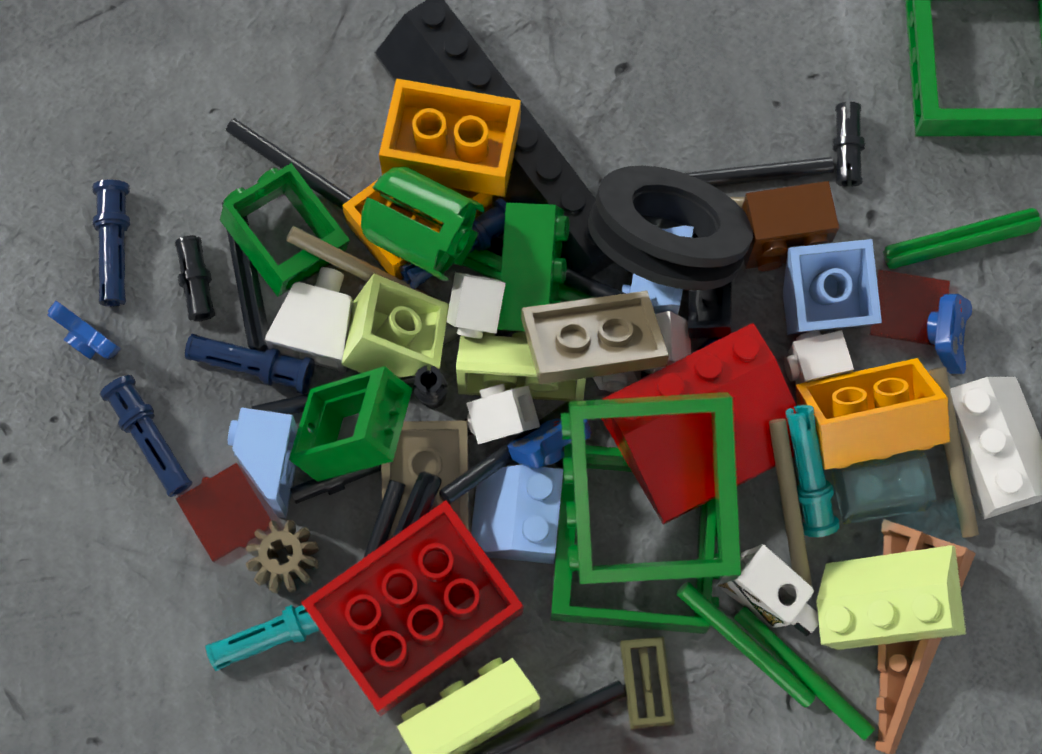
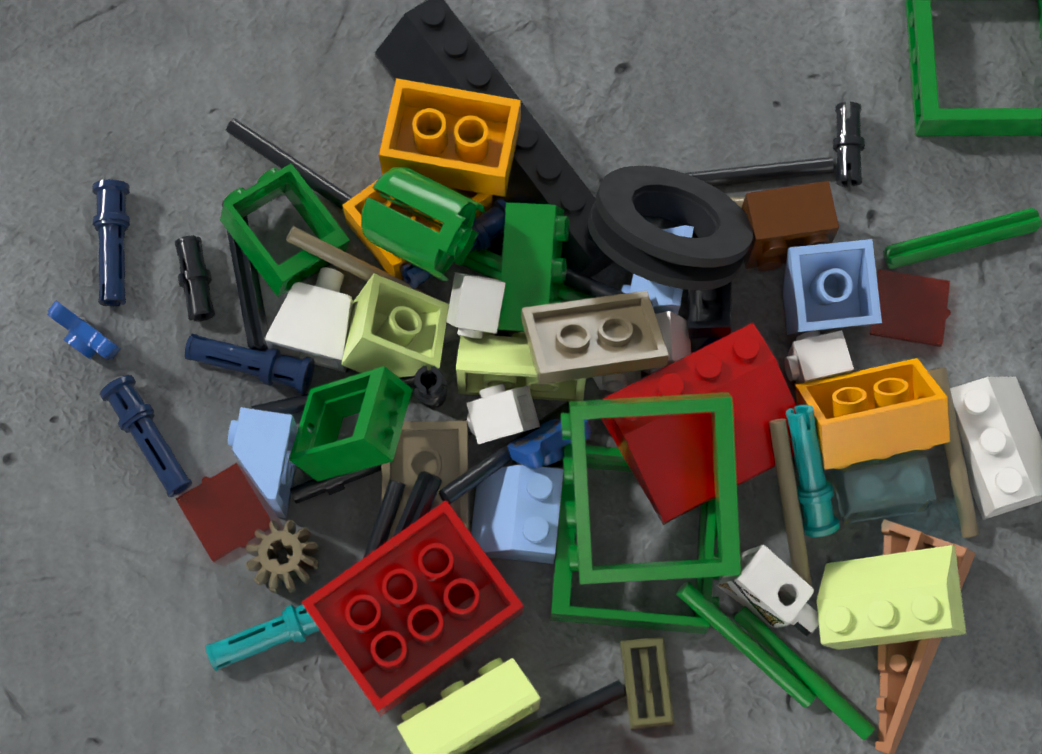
(947, 331): blue piece -> none

